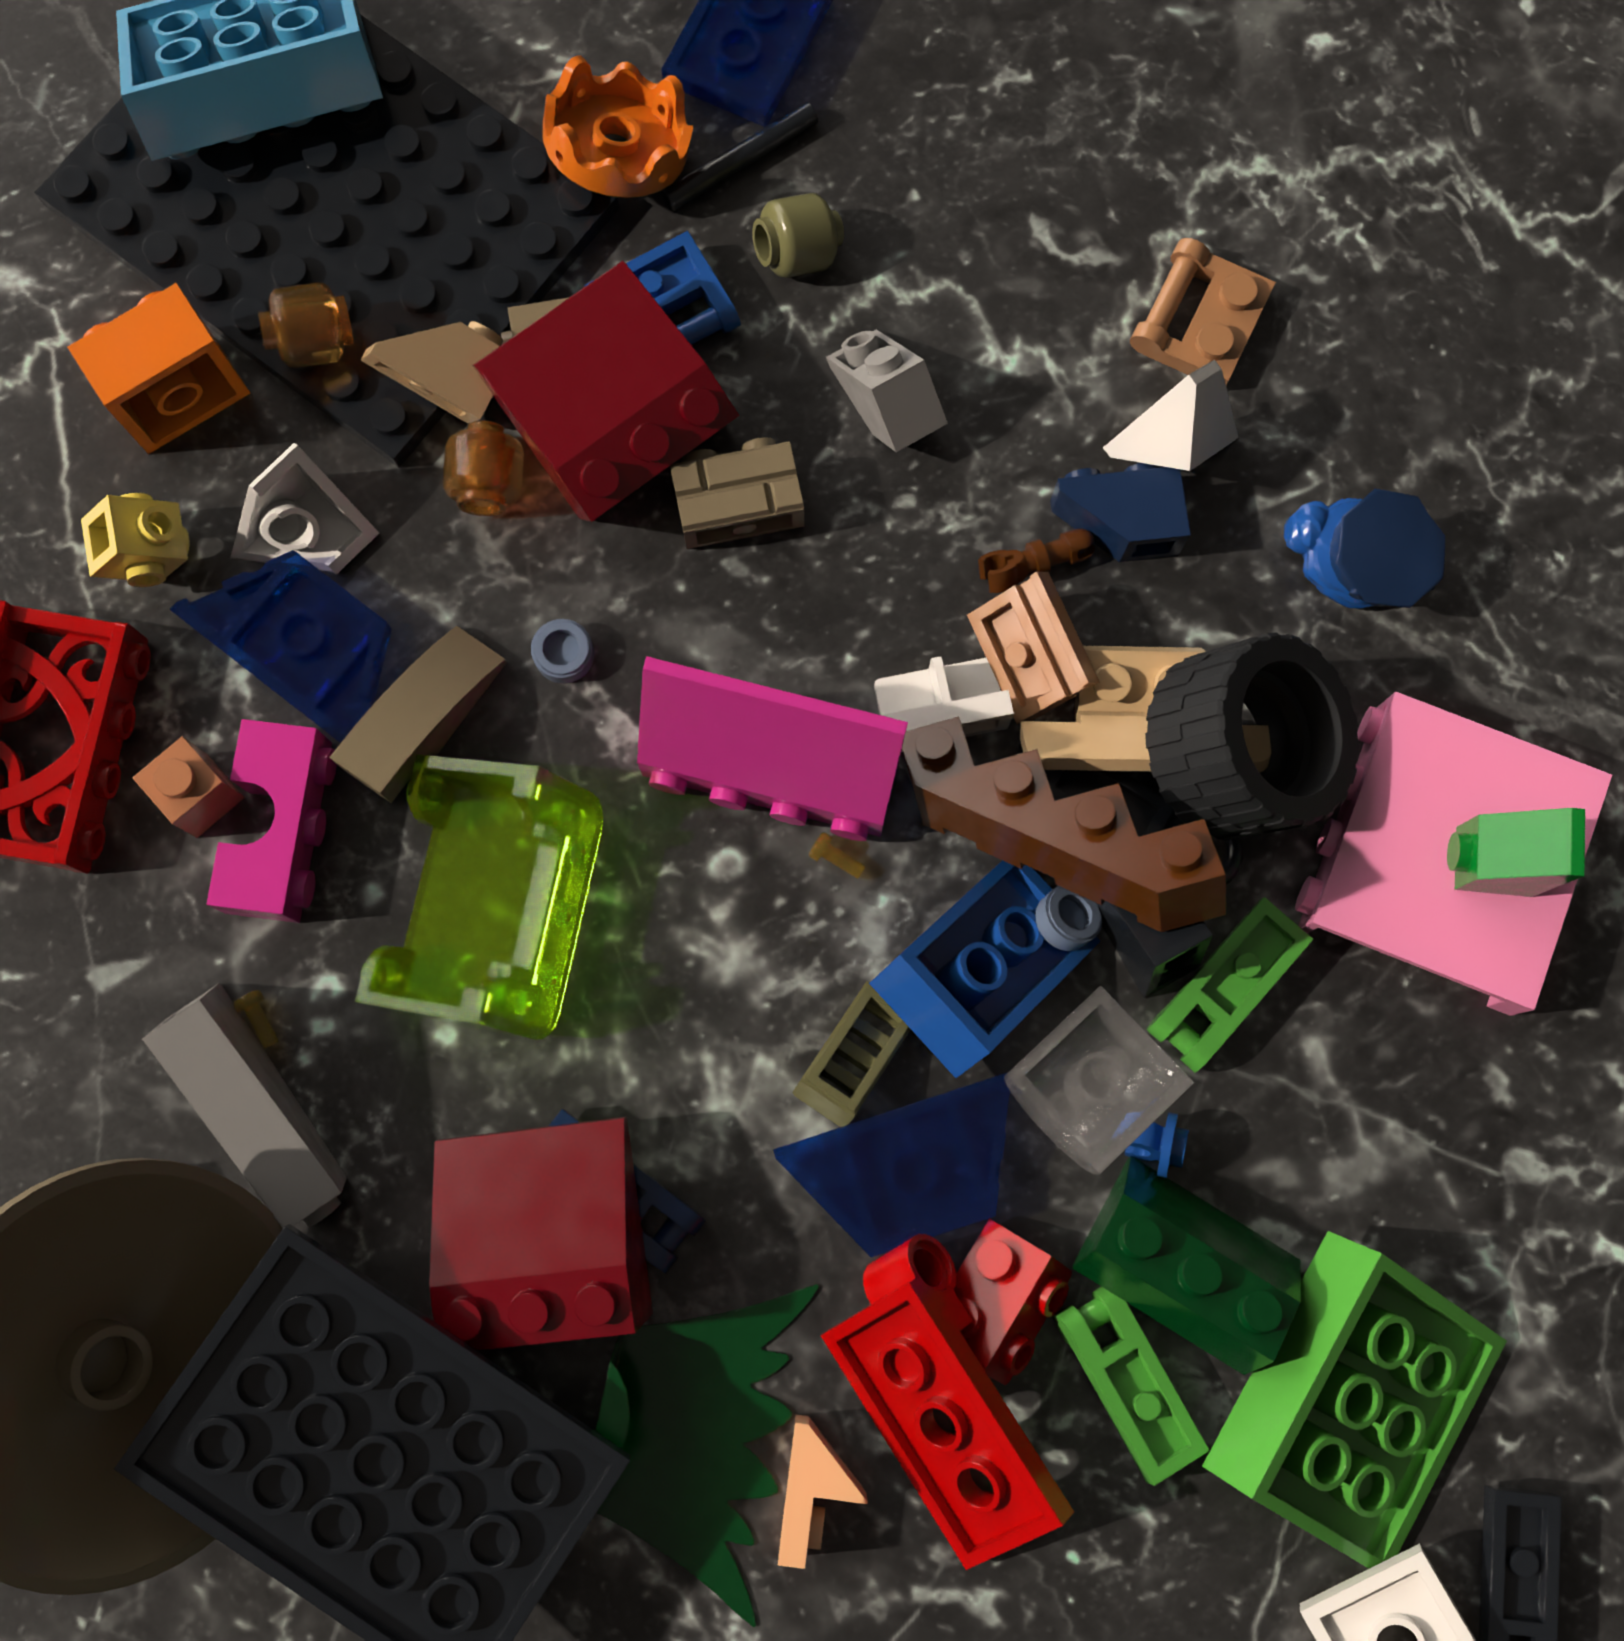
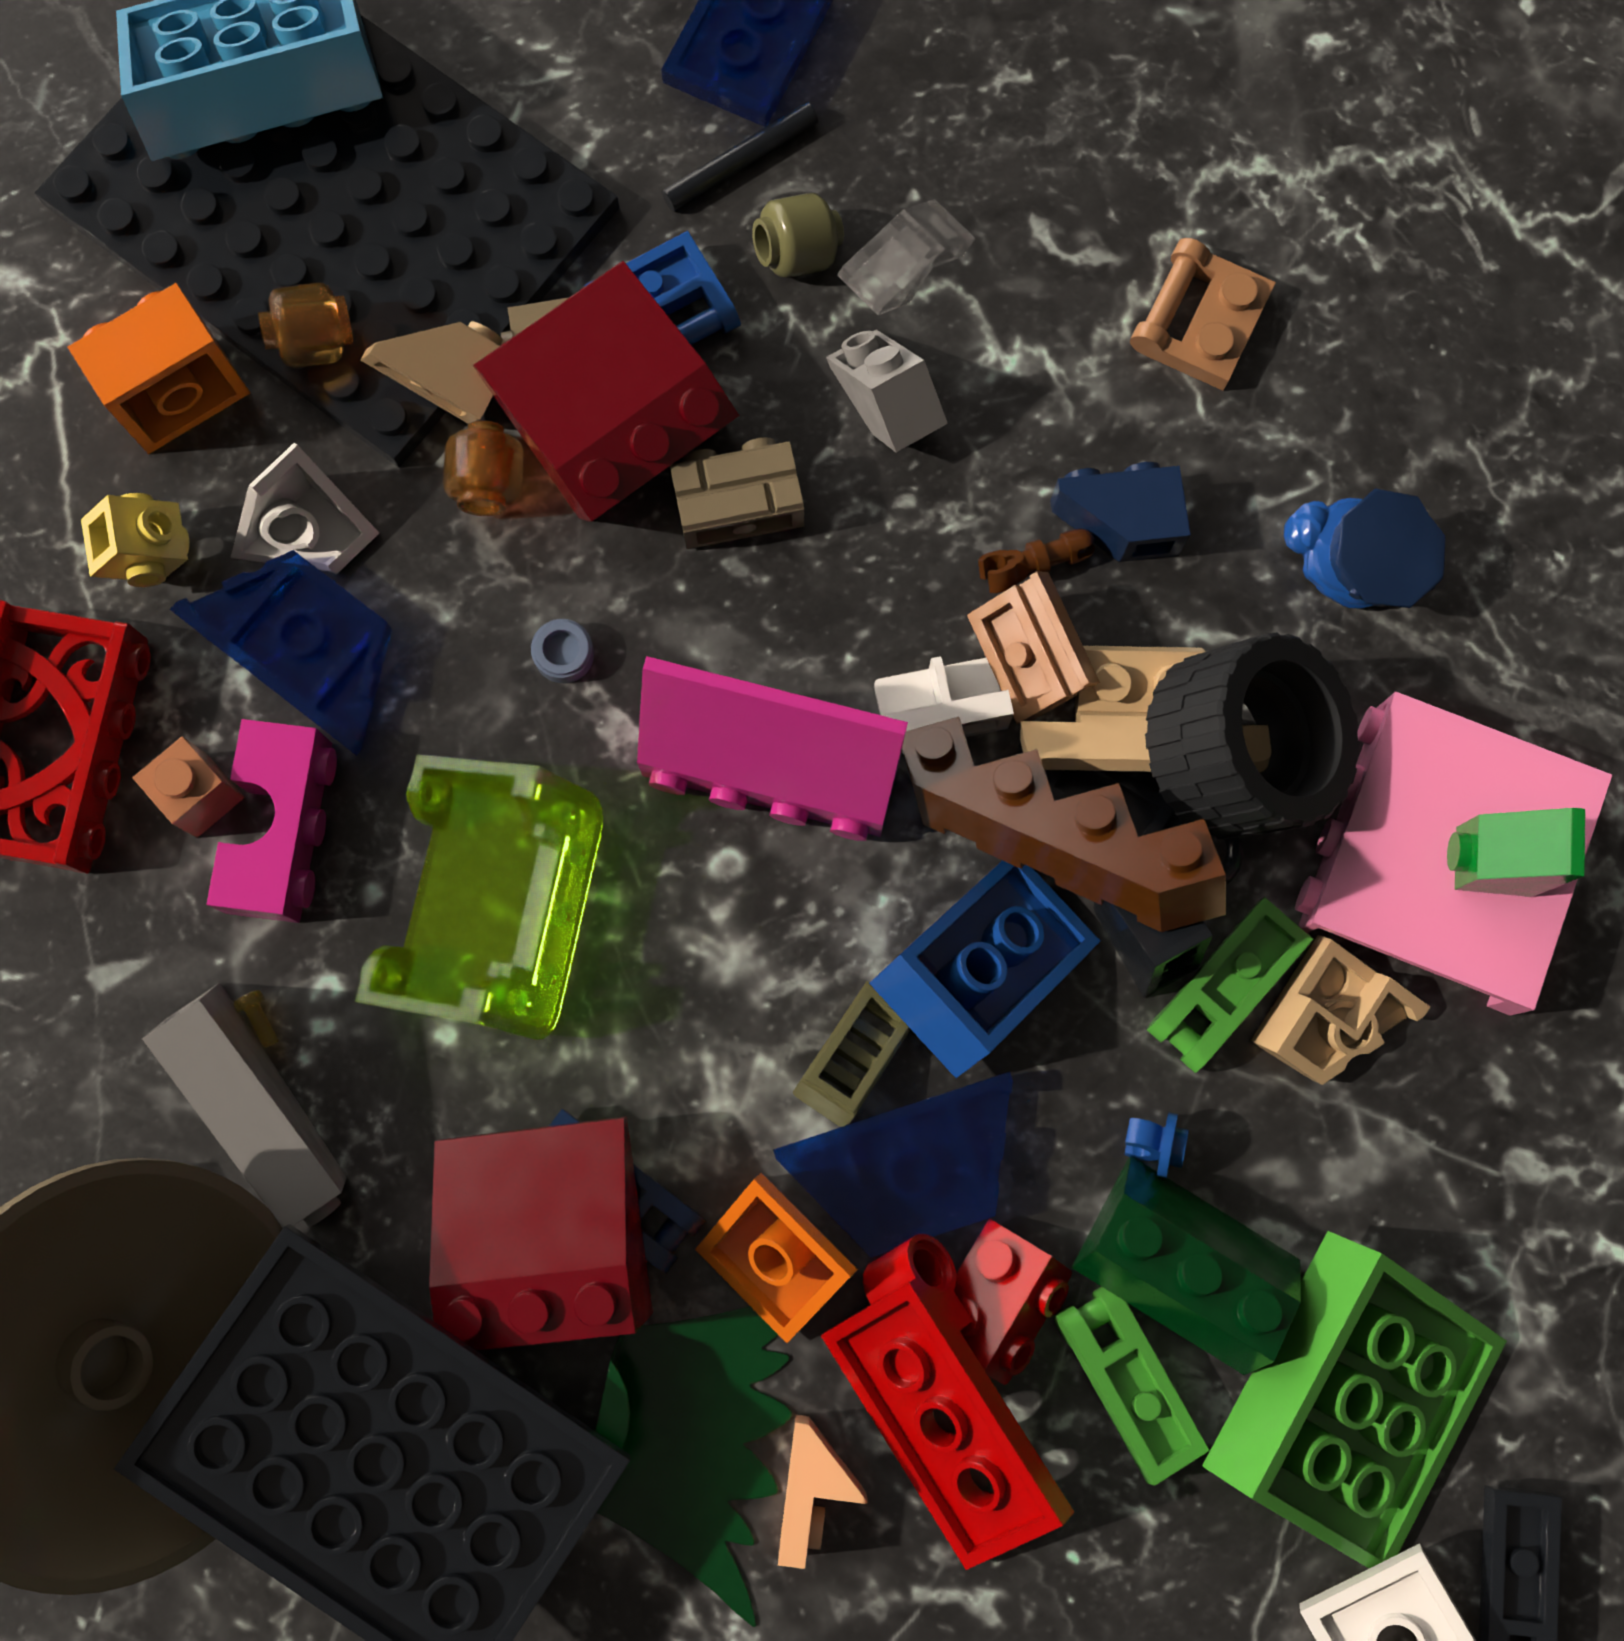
(418, 712): dark tan slope -> none
(620, 104): orange plate -> none
(775, 1258): none -> orange slope
(824, 849): clear yellow piece -> none
(903, 254): none -> clear slope
(1067, 919): sand blue tile -> none
(1096, 1082): clear brick -> none
(1181, 426): white slope -> none
(1333, 1012): none -> tan slope

